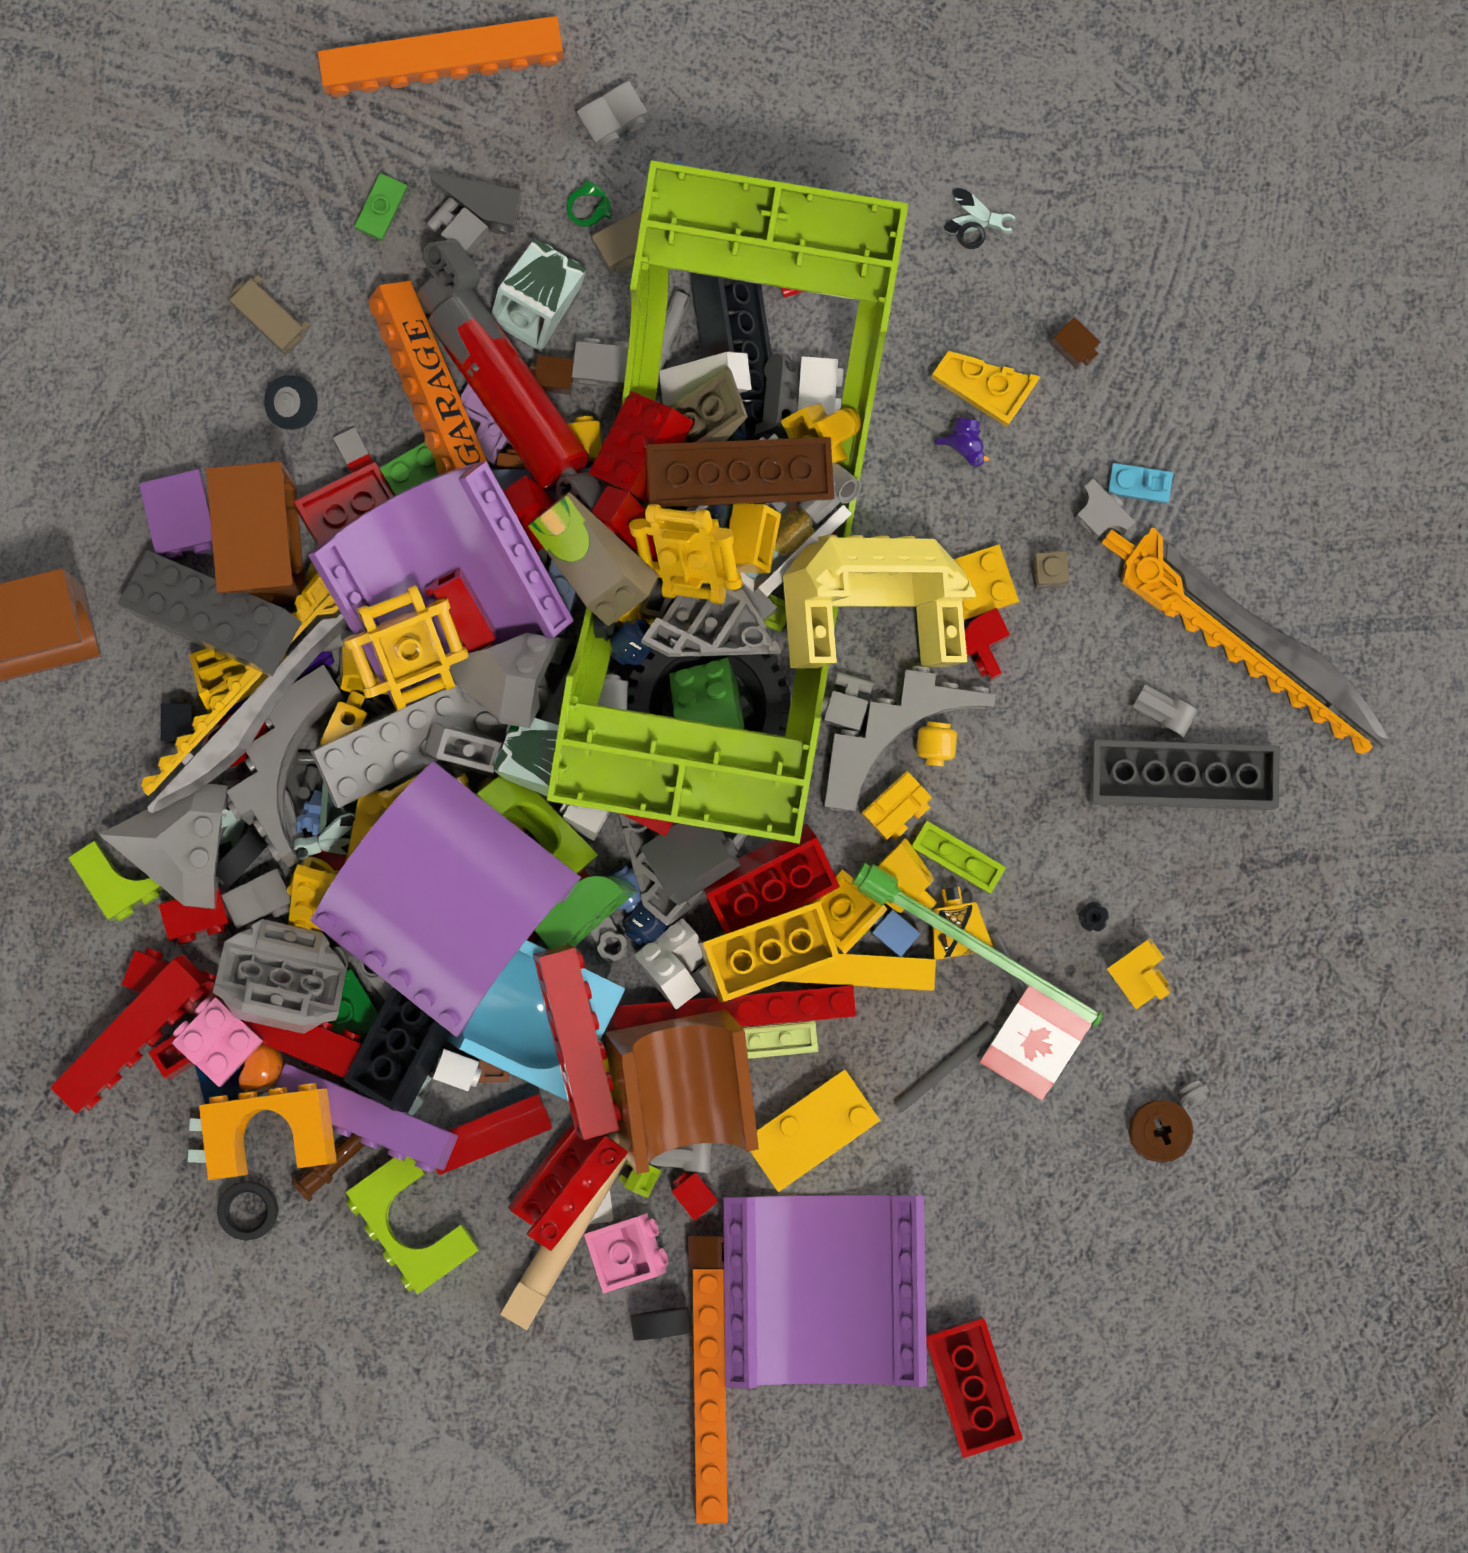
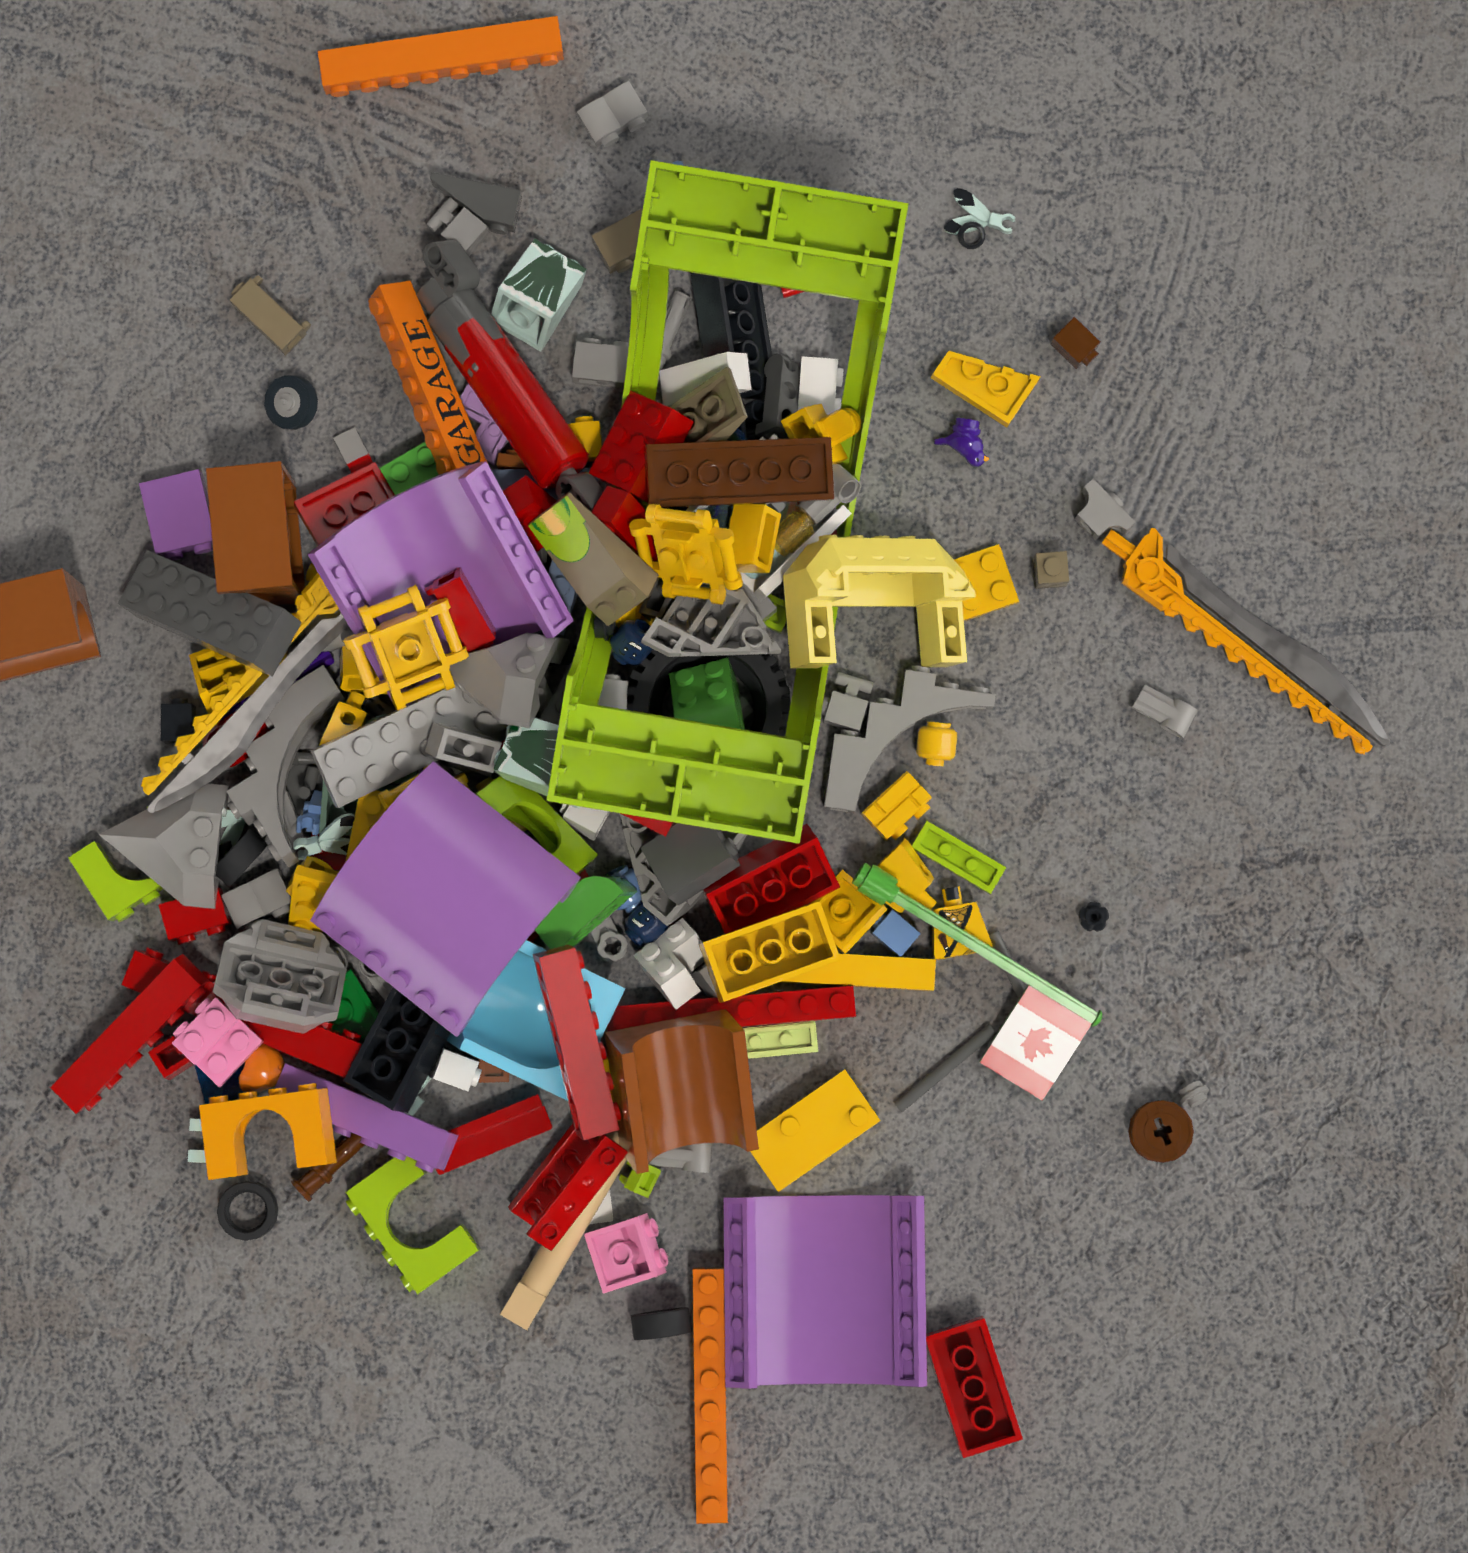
(381, 207): bright green plate -> none
(554, 374): reddish brown brick -> none
(601, 211): green piece -> none
(693, 1194): red brick -> none
(706, 1251): reddish brown brick -> none
(980, 636): red brick -> none
(1139, 975): yellow plate -> none
(1140, 483): medium azure plate -> none
(1184, 775): dark grey brick -> none

